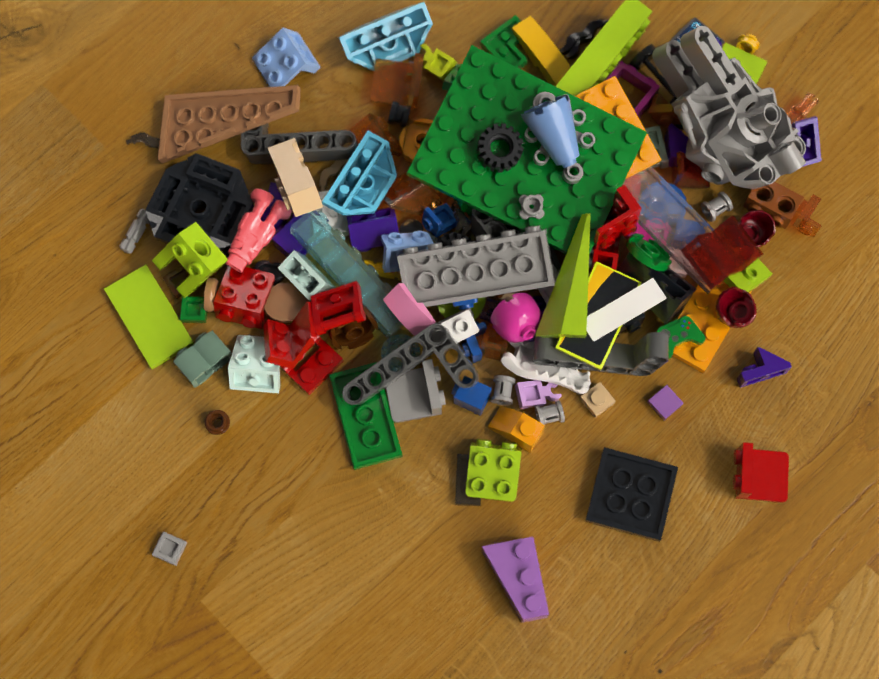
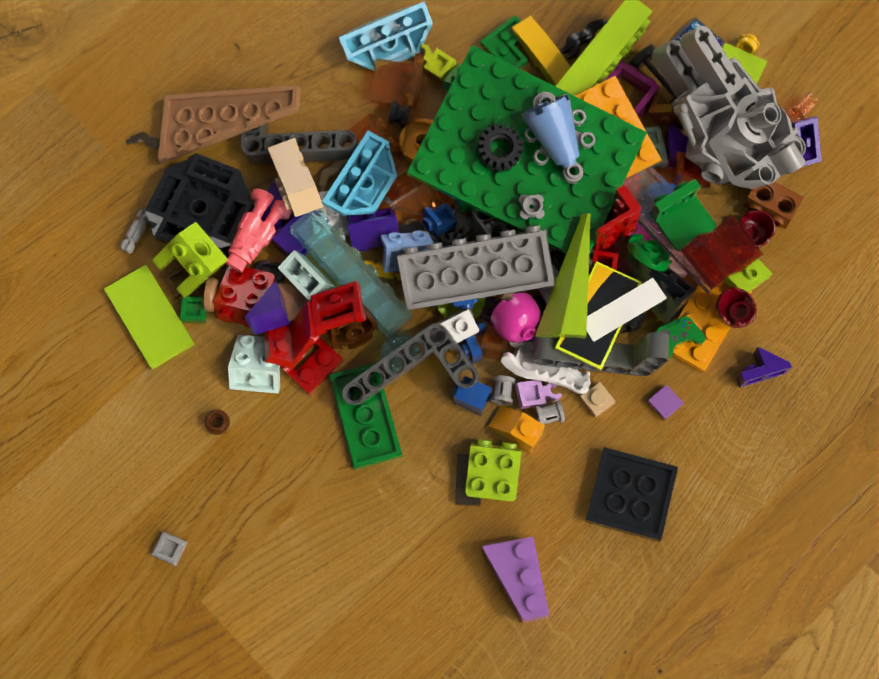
(202, 358): sand green brick -> none
(268, 312): none -> dark purple slope
(284, 58): light blue bracket -> none
(407, 310): bright pink slope -> none
(416, 394): light grey bracket -> none
(682, 215): none -> green bracket
(716, 206): light grey bush -> none
(761, 474): red bracket -> none
(804, 222): clear orange bracket -> none

